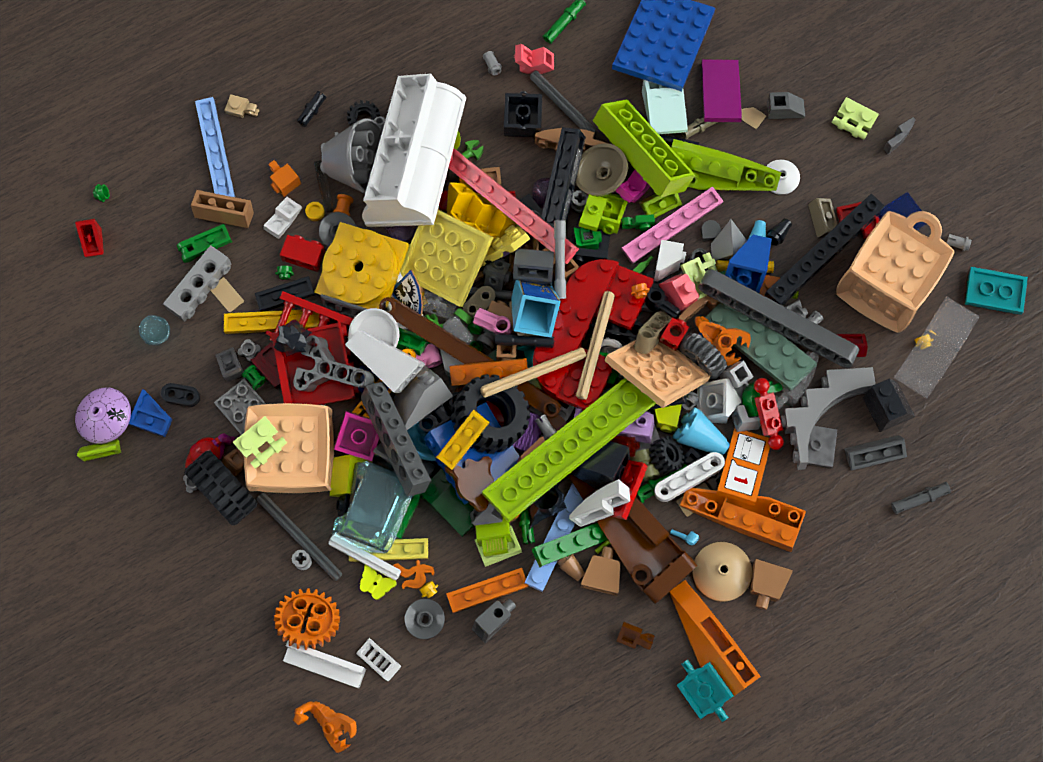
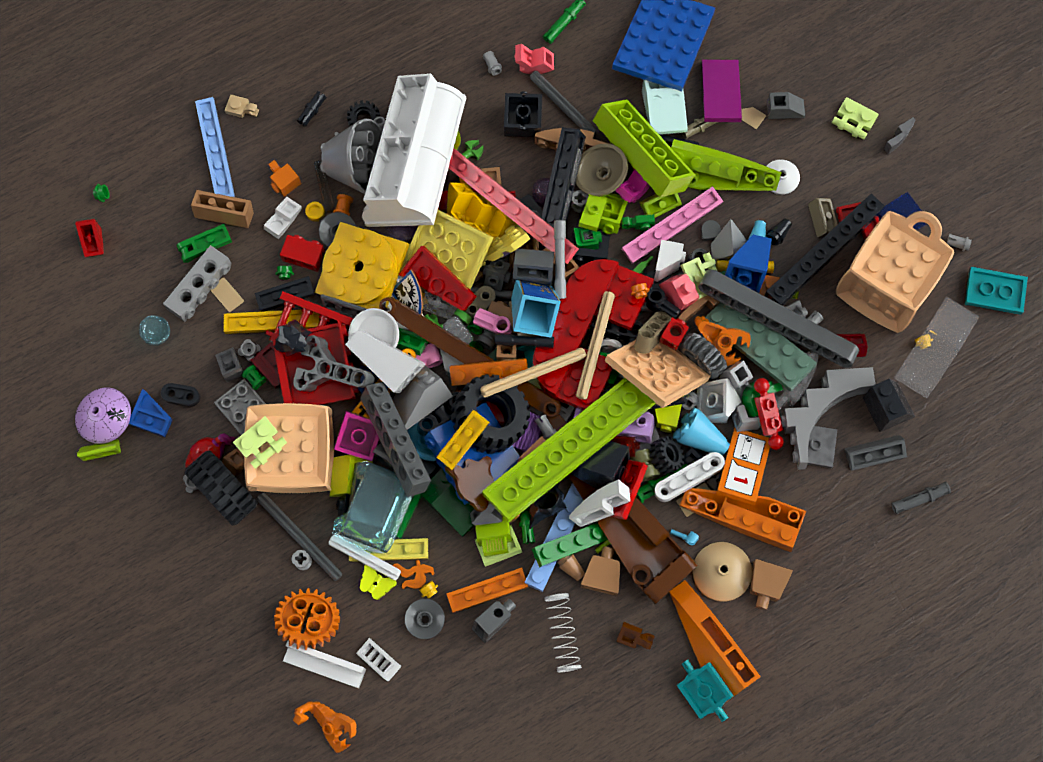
(438, 279): none -> red wing
(558, 597): none -> white piece

